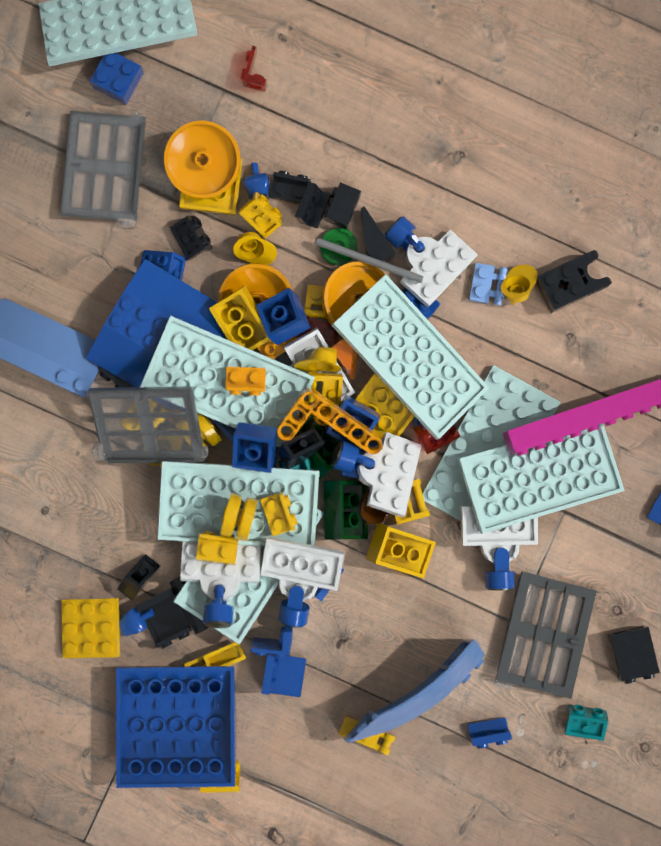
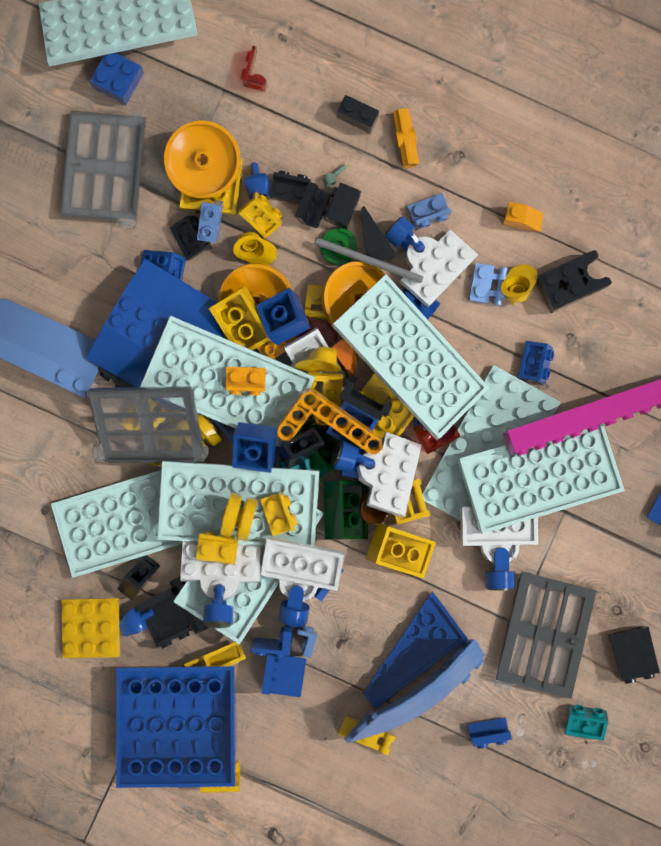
(111, 524): none -> light aqua plate
(210, 221): none -> medium blue bracket
(308, 644): none -> medium blue bracket
(329, 178): none -> sand green hand
(357, 114): none -> black brick
(364, 402): none -> black panel
(405, 138): none -> light orange piece
(423, 643): none -> blue wing
(428, 211): none -> medium blue bracket
(523, 217): none -> light orange slope
(536, 362): none -> blue bracket

